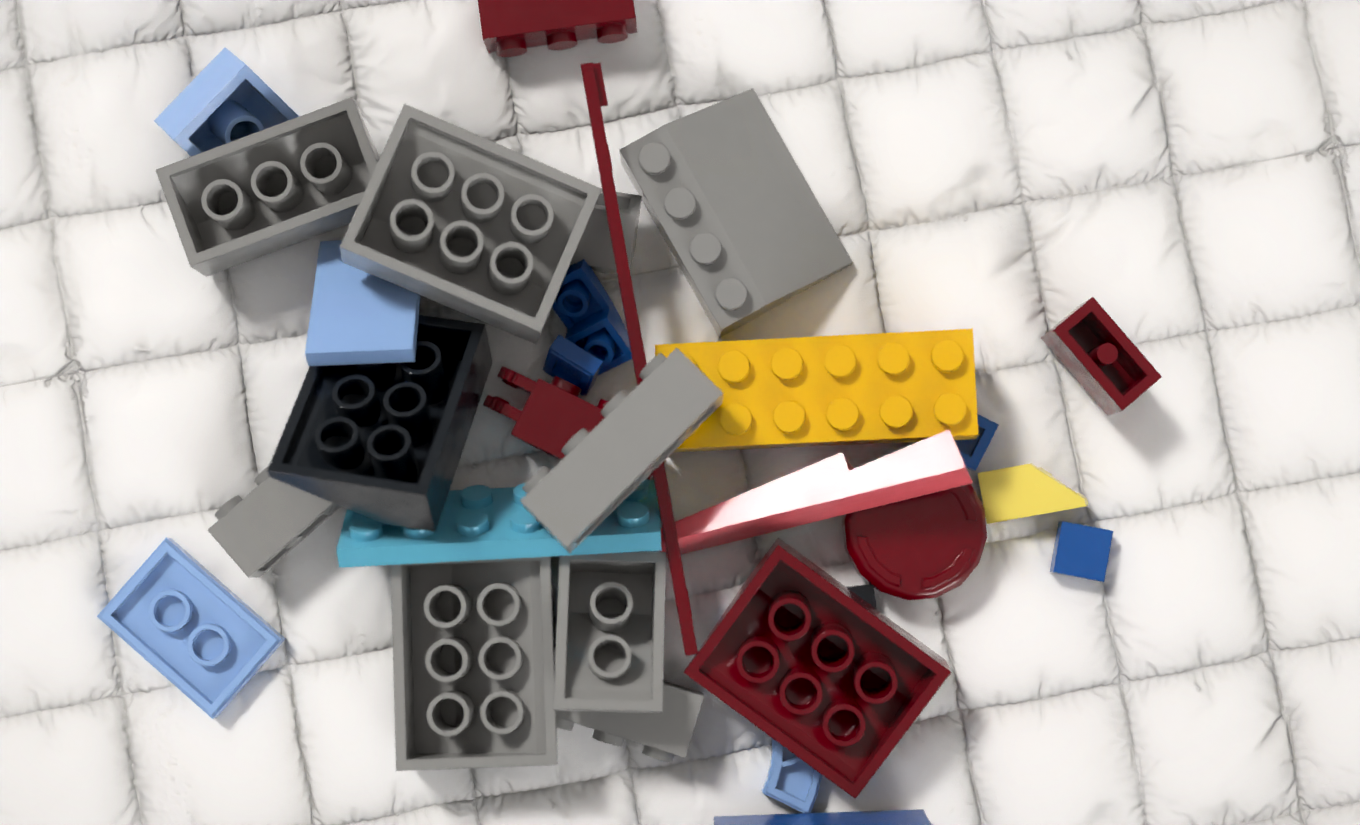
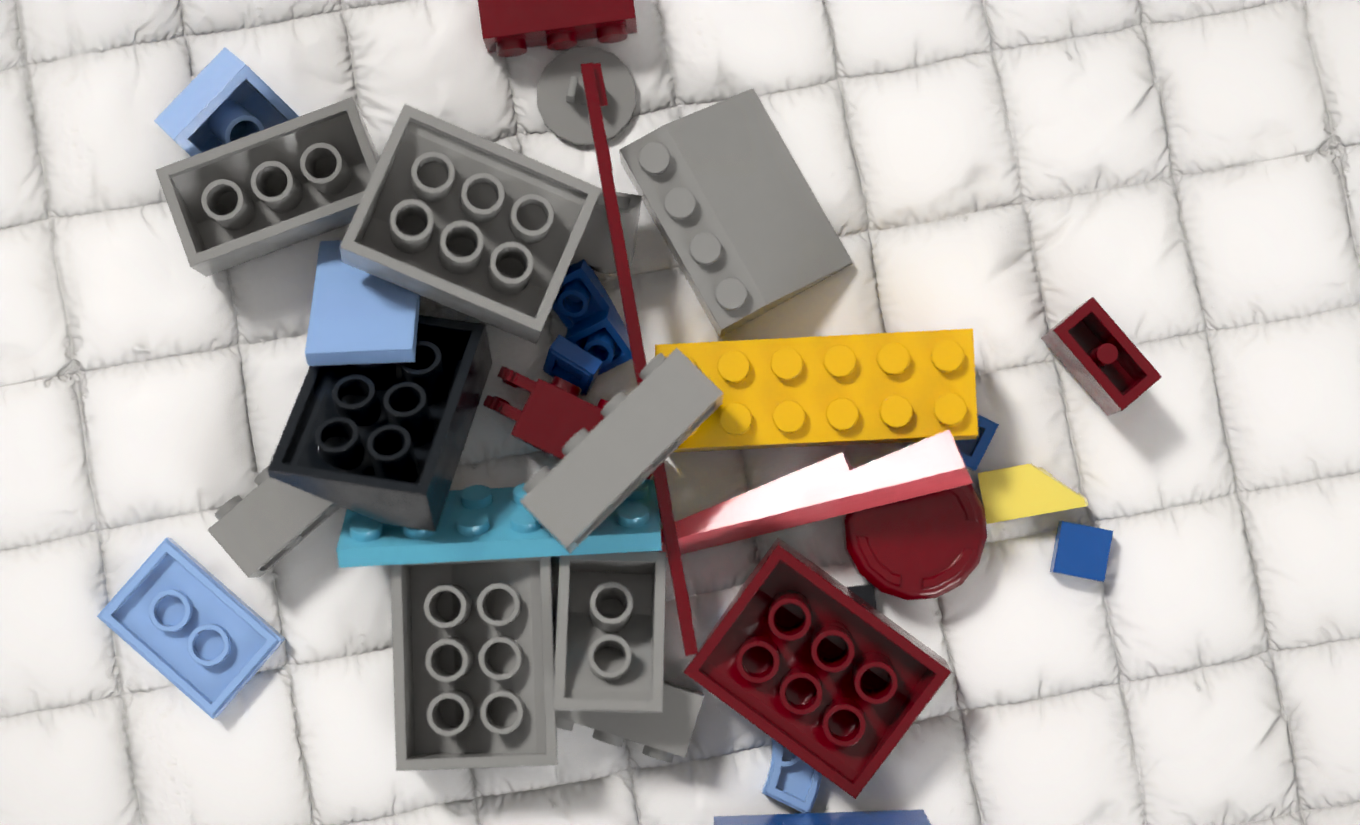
(563, 97): none -> light grey piece

